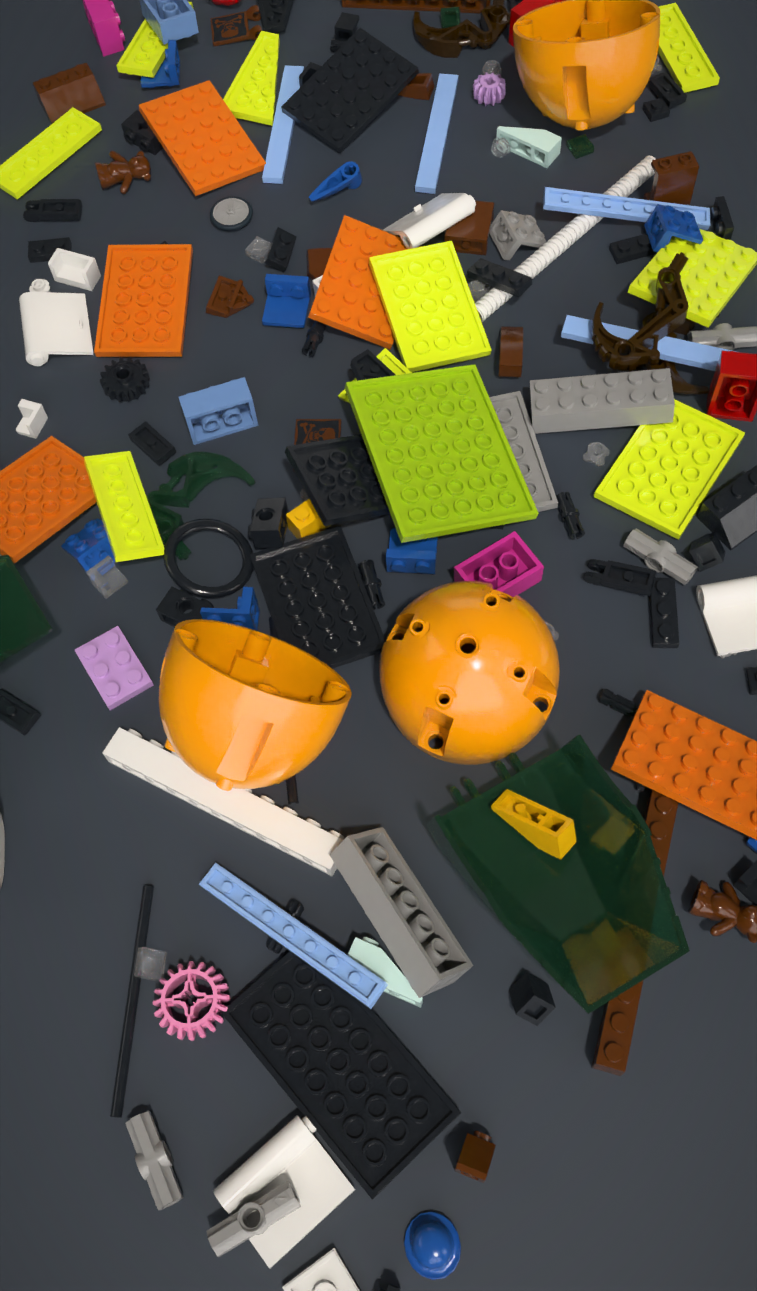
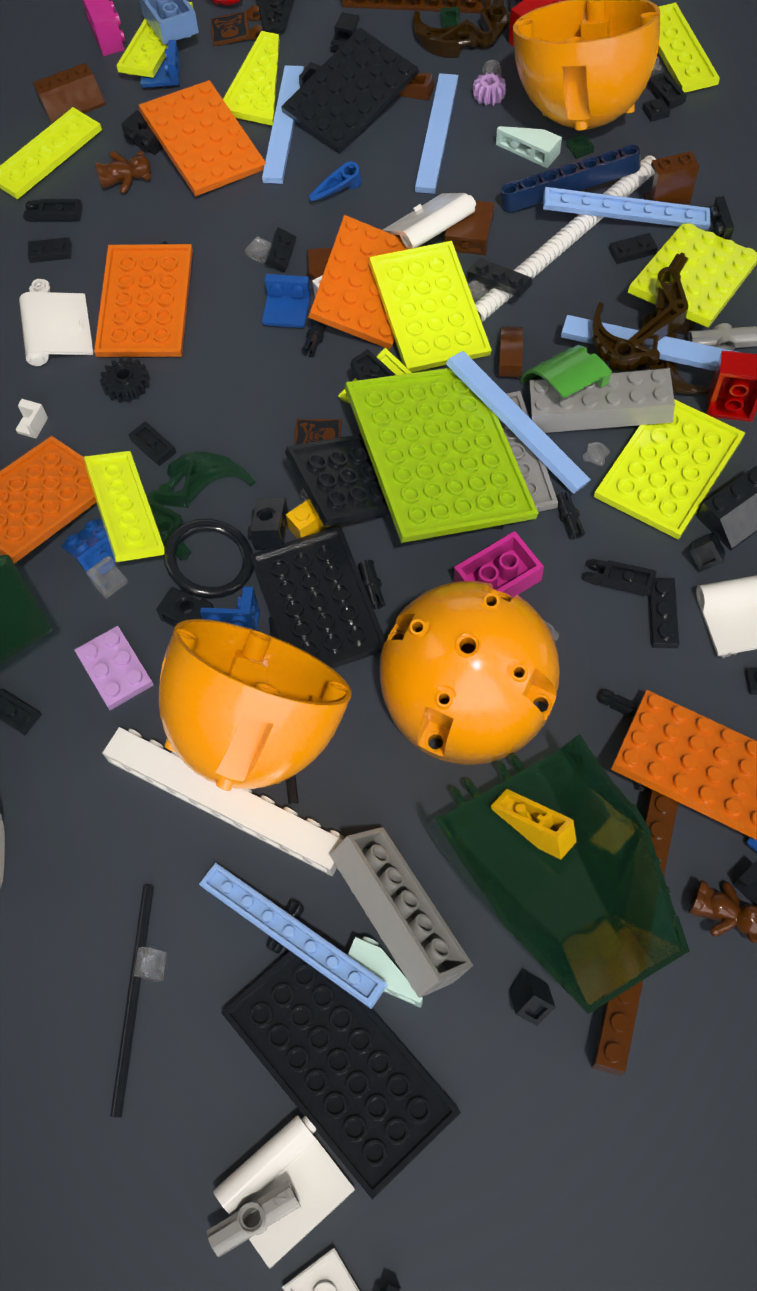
(74, 269): white panel -> none
(154, 1160): light grey piece -> none
(179, 1000): bright pink gear -> none
(219, 410): medium blue brick -> none
(228, 298): reddish brown slope -> none
(231, 213): light grey wheel -> none
(411, 556): blue bracket -> none
(432, 1245): blue hat -> none
(476, 1156): reddish brown slope -> none
(500, 147): clear plate -> none
(512, 230): light grey bracket -> none
(518, 422): none -> light blue tile
(571, 371): none -> bright green panel
(572, 176): none -> dark blue beam
(660, 556): light grey piece -> none
(669, 222): blue bracket -> none

